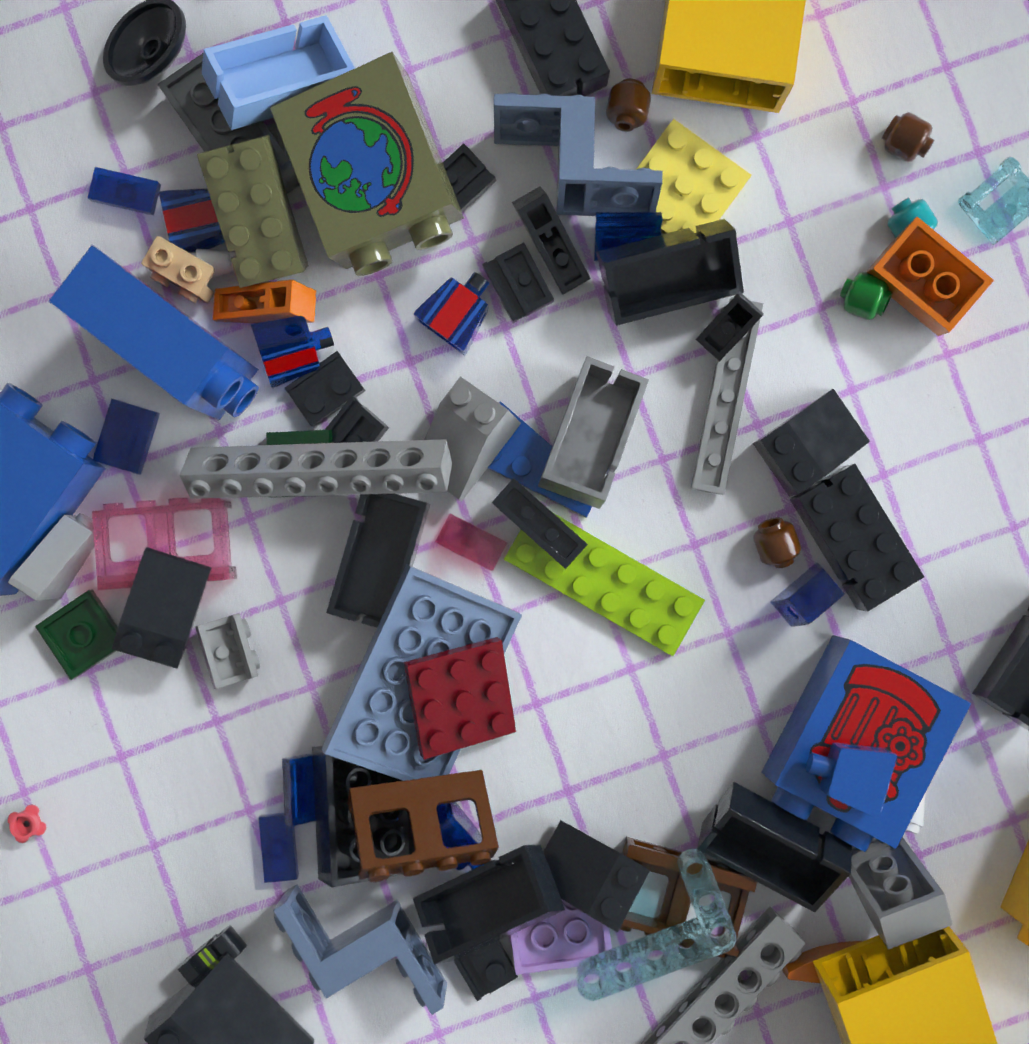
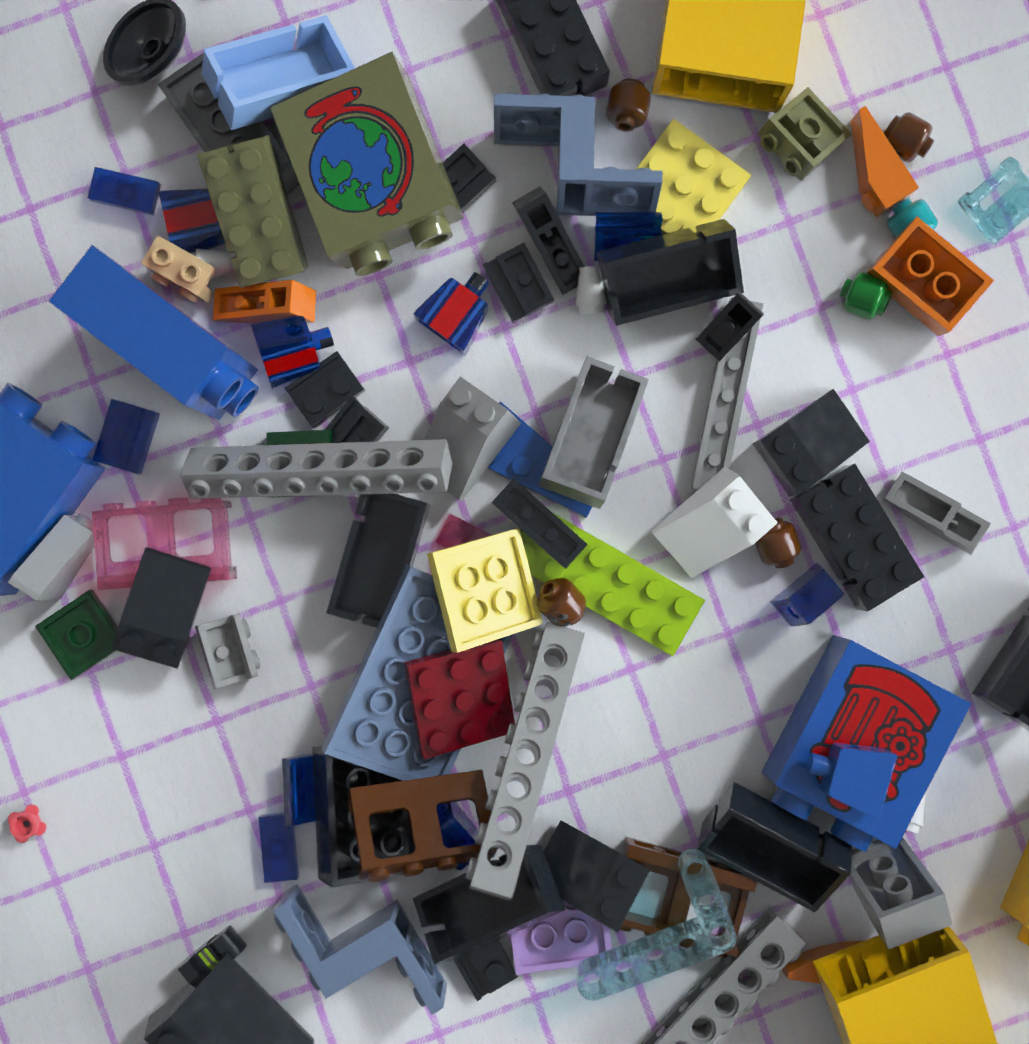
(484, 589): none -> light yellow plate
(561, 602): none -> reddish brown head
(566, 646): none -> light grey brick
(590, 291): none -> white cone
(714, 523): none -> white slope
(803, 134): none -> olive plate
(880, 171): none -> orange slope
(937, 513): none -> light grey slope

